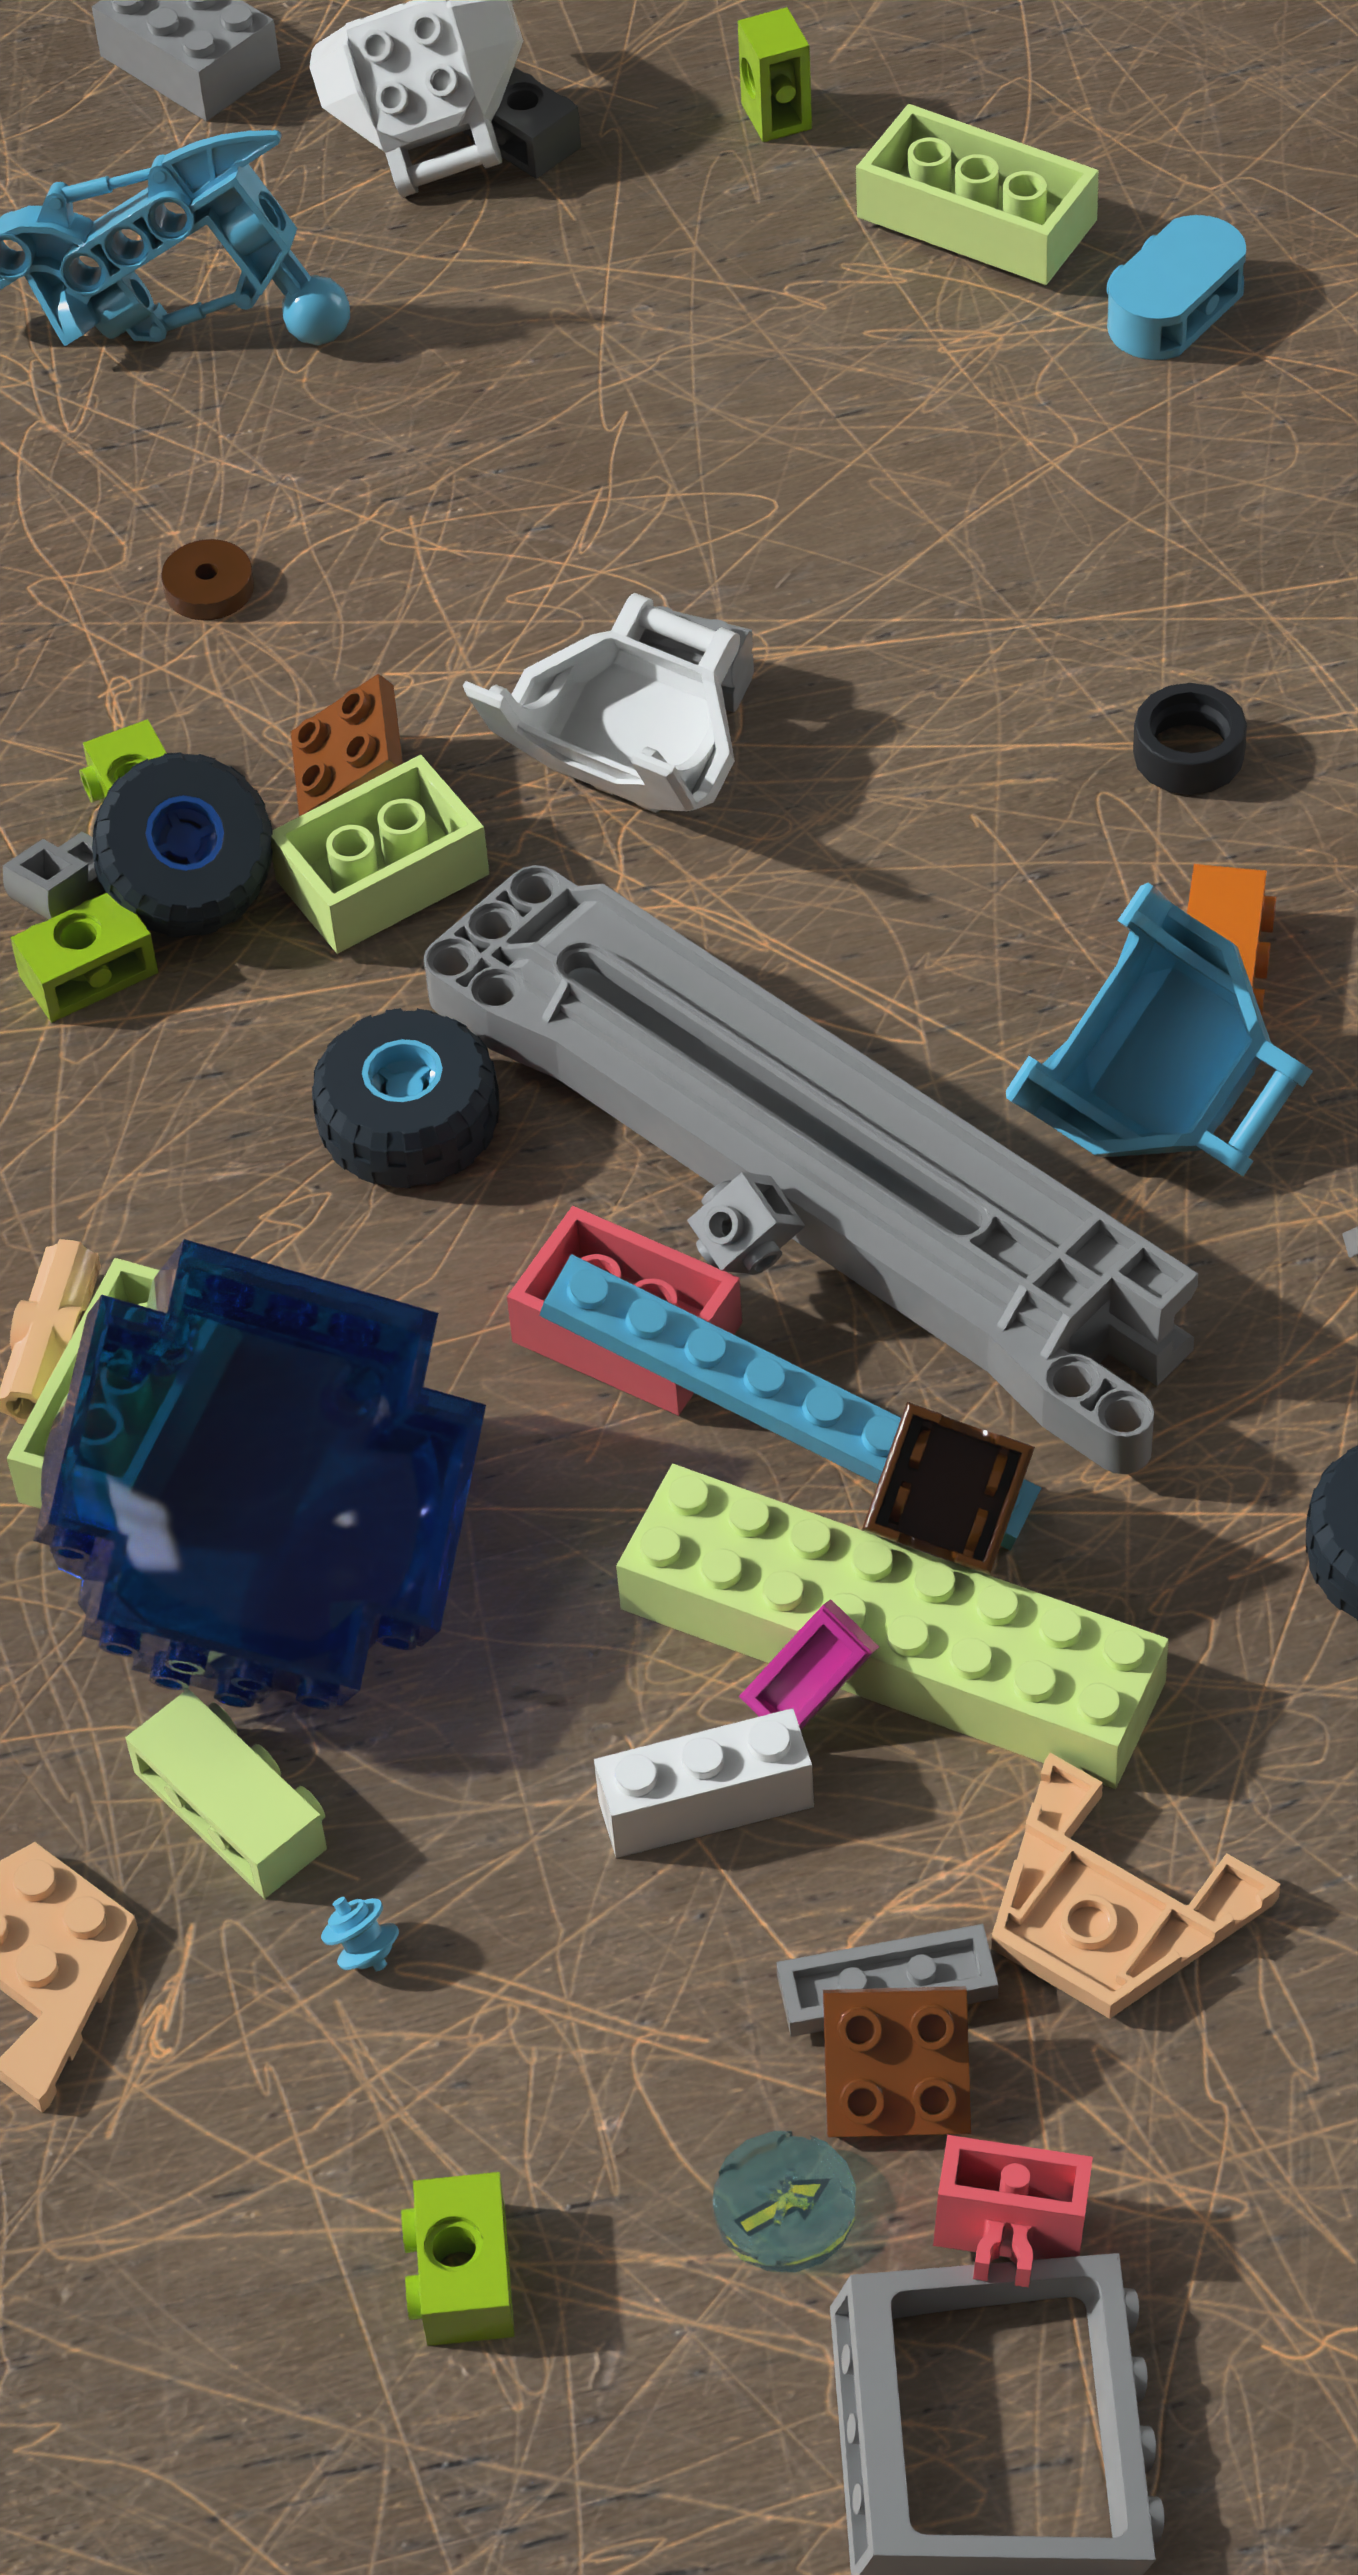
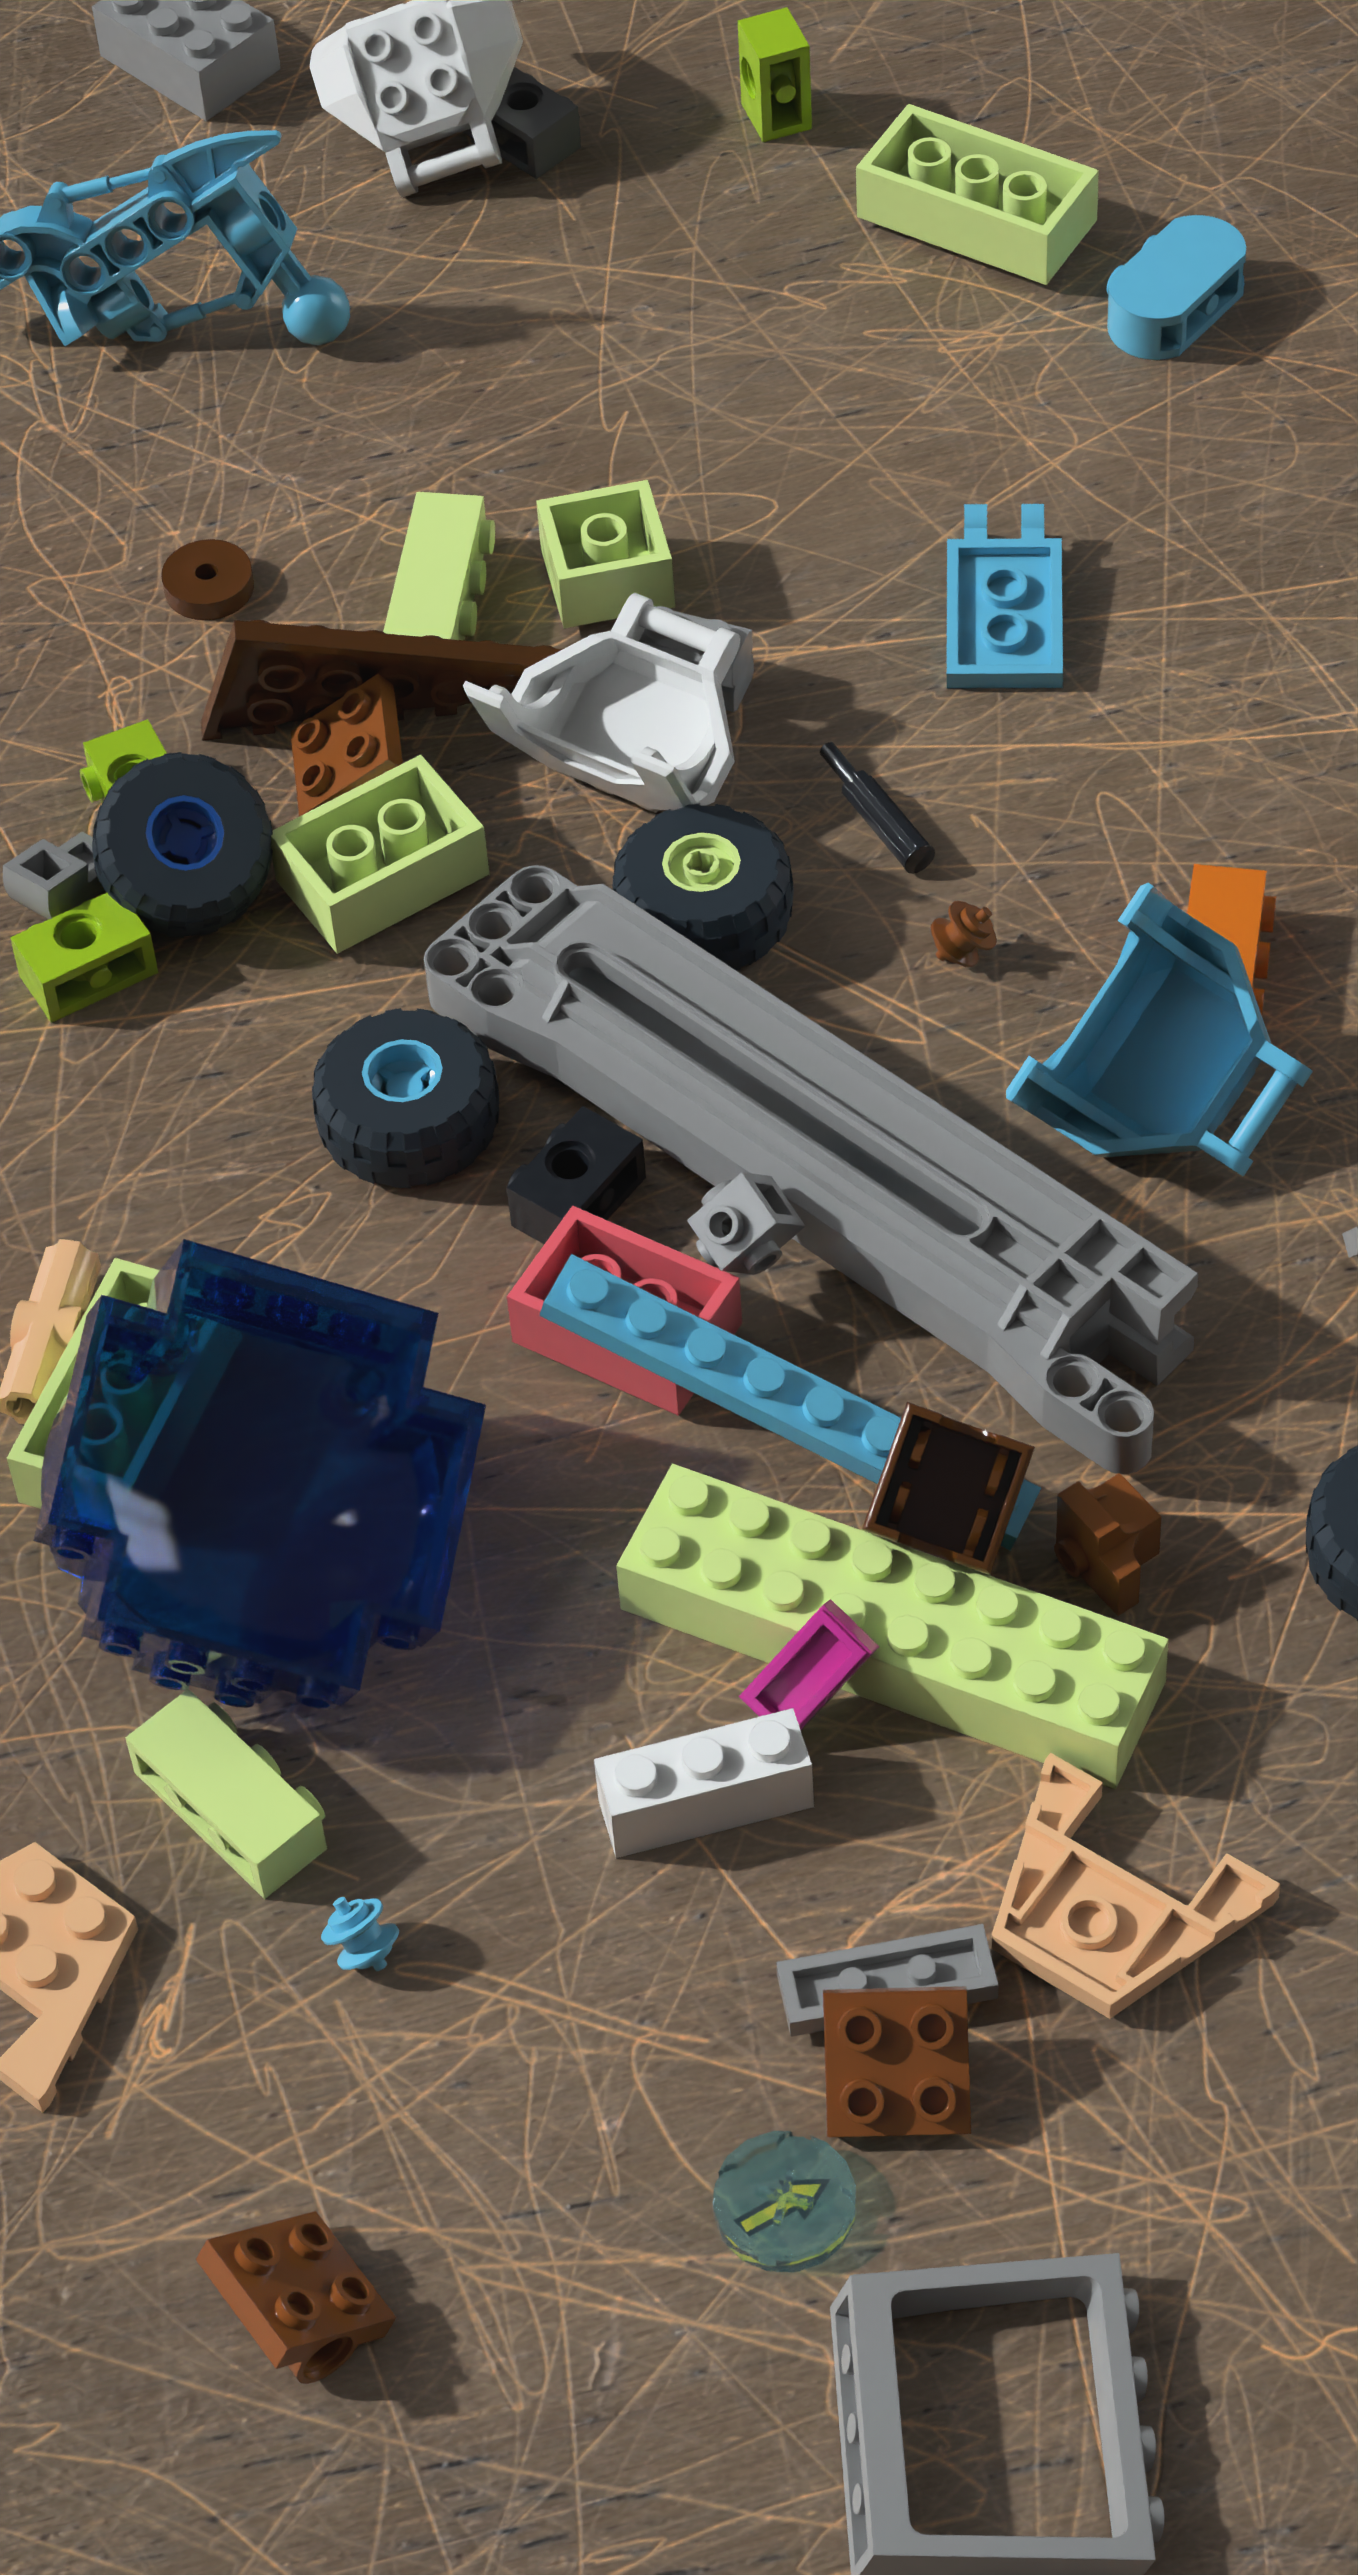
(295, 672): none -> reddish brown wing
(297, 2293): none -> dark orange plate
(441, 567): none -> yellowish green brick
(467, 2299): lime brick -> none
(582, 1166): none -> black brick
(603, 550): none -> yellowish green brick
(710, 879): none -> black wheel
(880, 812): none -> black axle
(968, 929): none -> dark orange wheel
(1004, 605): none -> medium azure tile
(1011, 2203): coral brick -> none
(1107, 1538): none -> dark orange brick
(1196, 706): black tyre -> none

